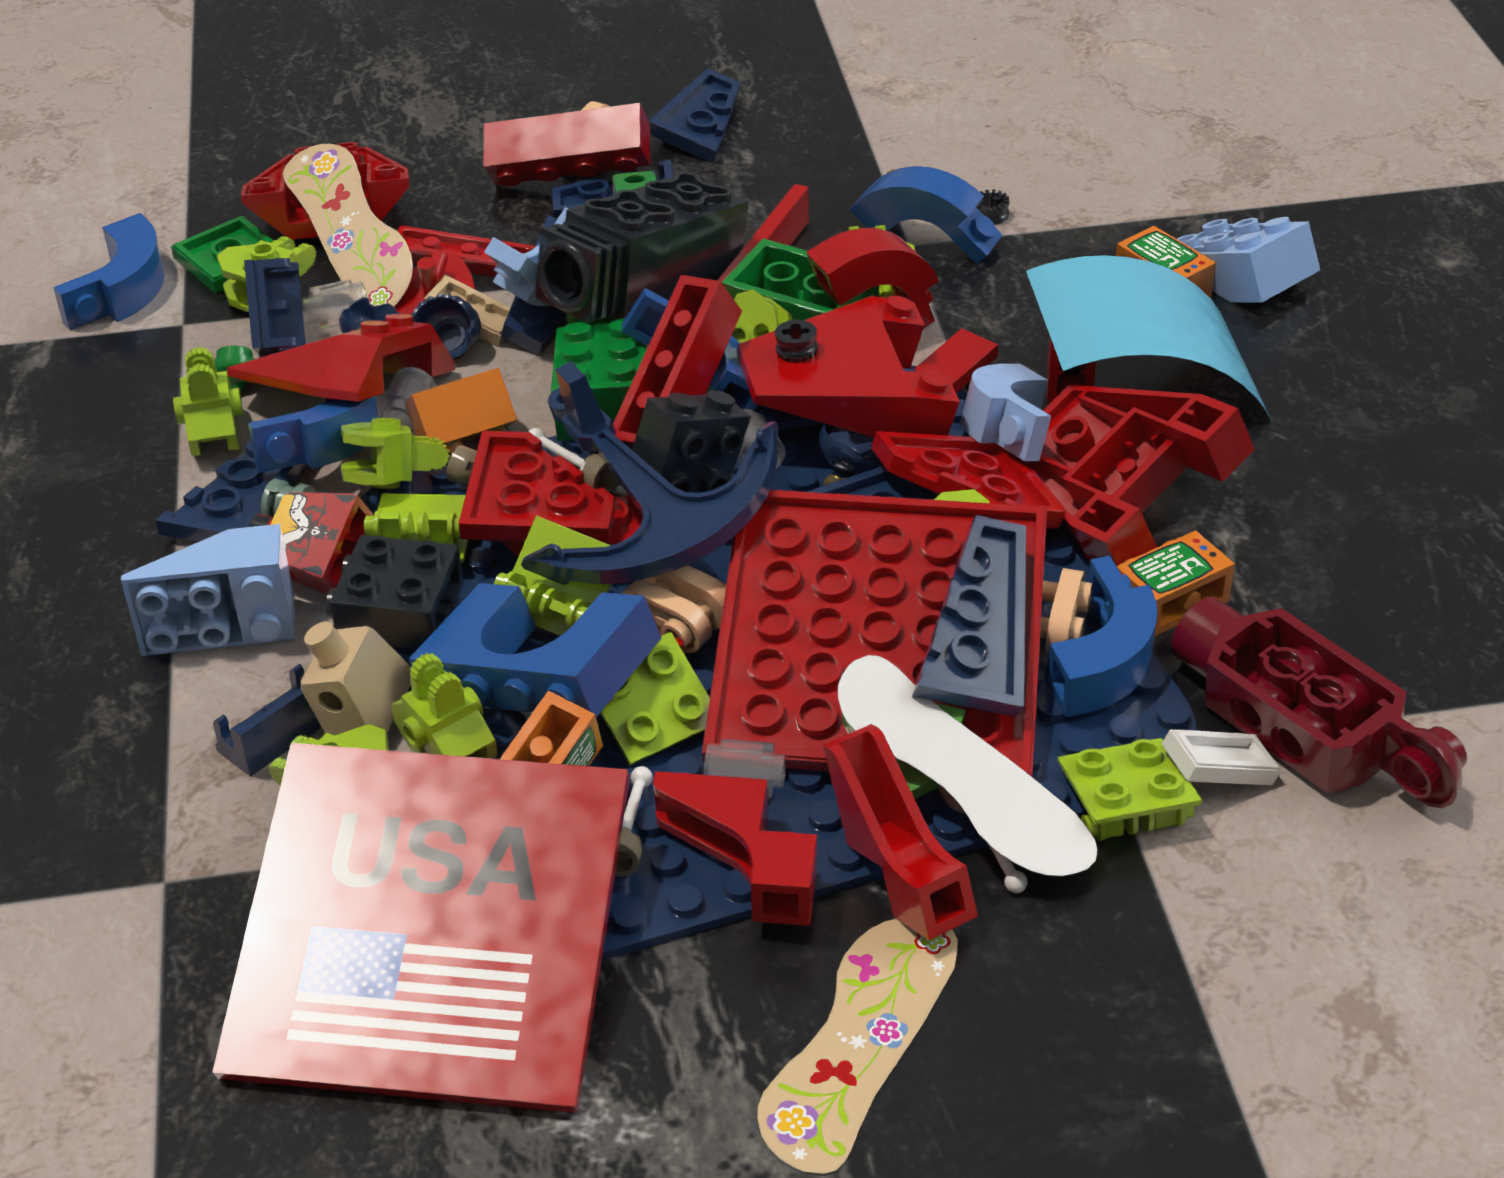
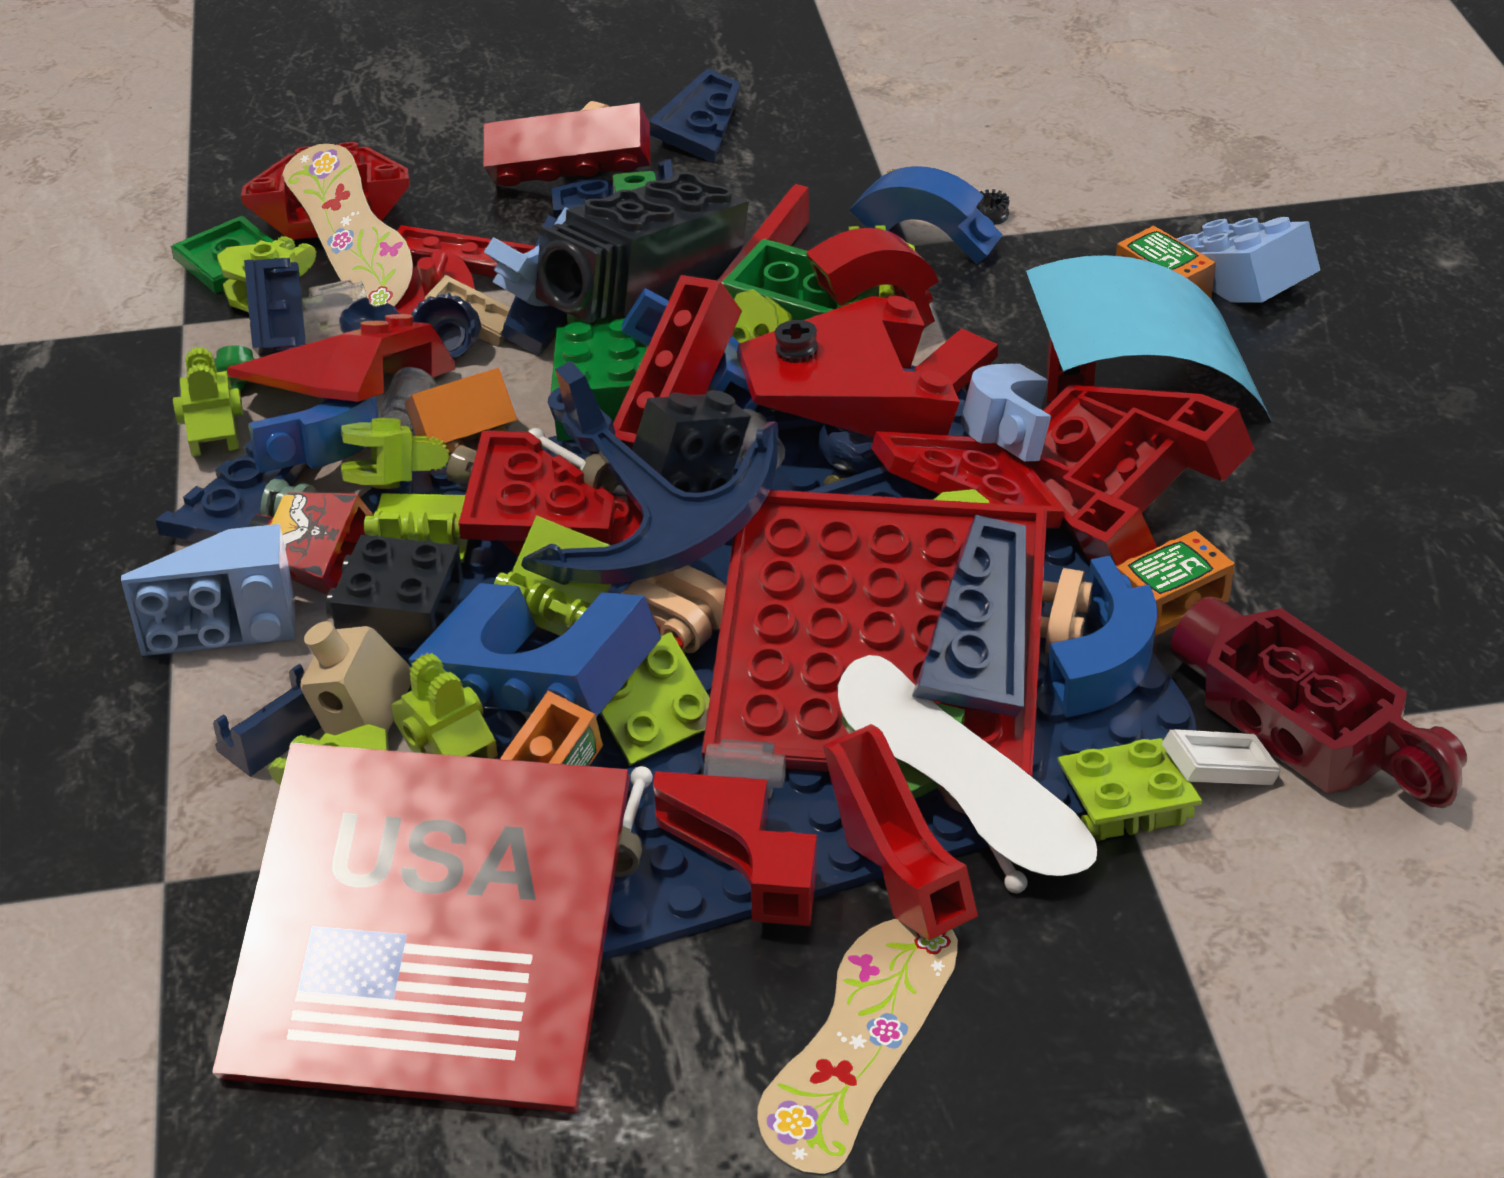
(121, 285): blue arch -> none

